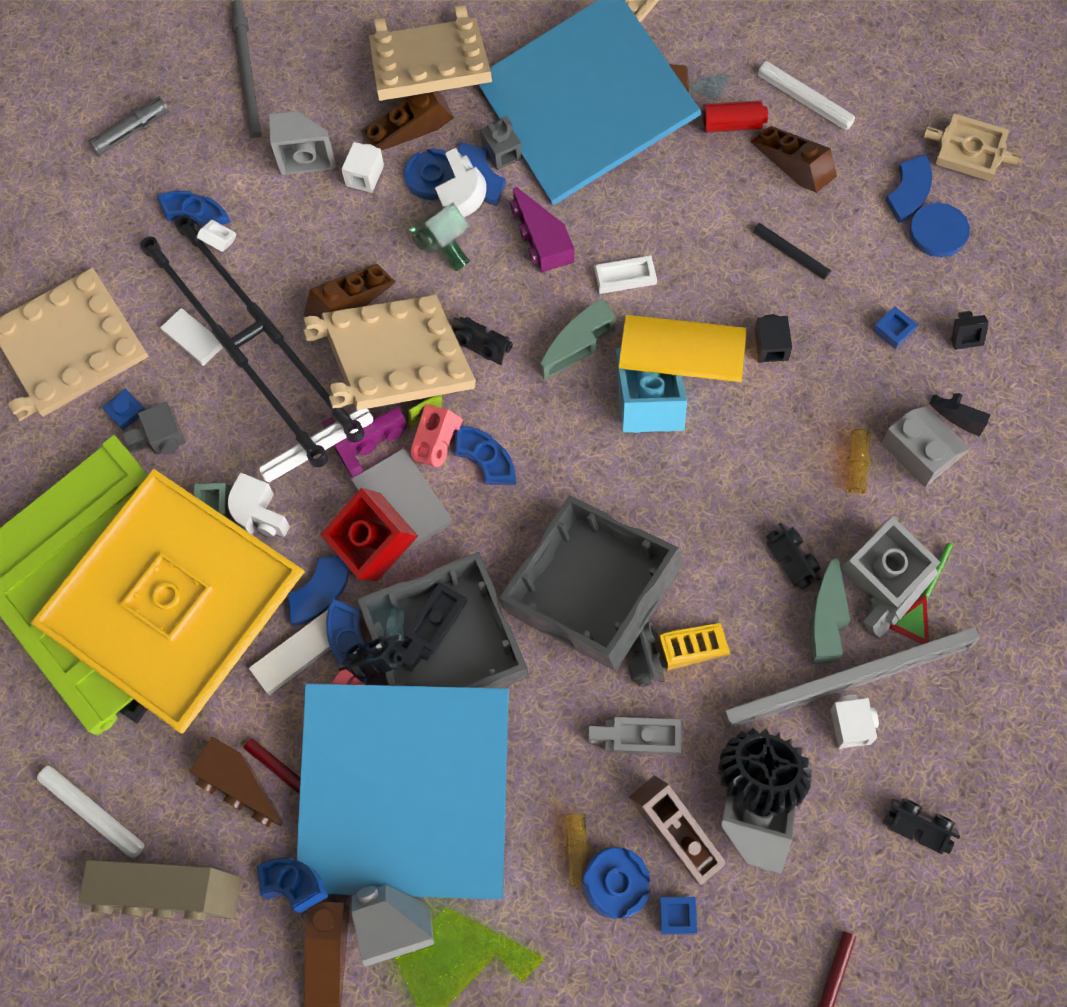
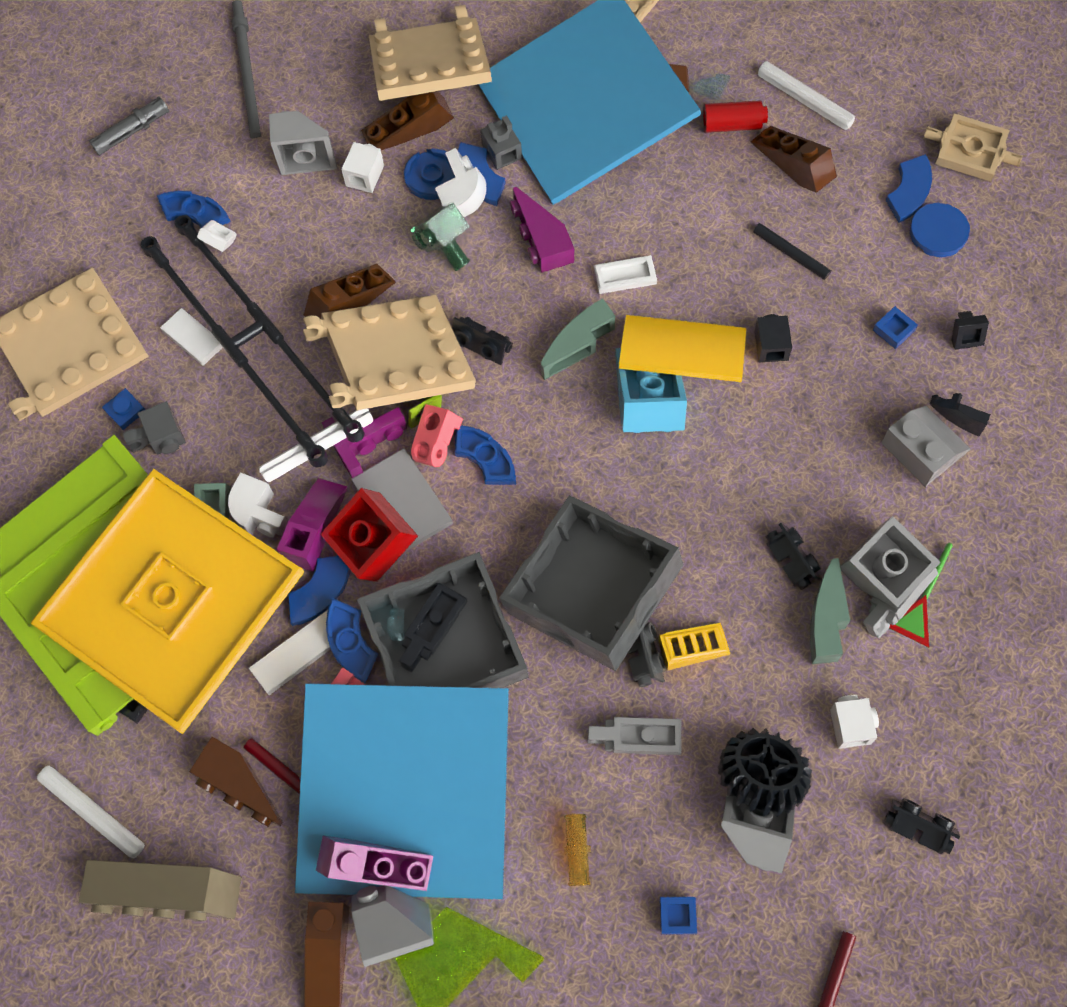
(293, 880): blue tile -> none
(302, 538): none -> magenta slope
(373, 657): black hinge -> none
(373, 863): none -> magenta slope
(615, 883): blue tile -> none
(677, 829): reddish brown slope -> none
(850, 678): light grey tile -> none
(858, 461): clear yellow pin -> none

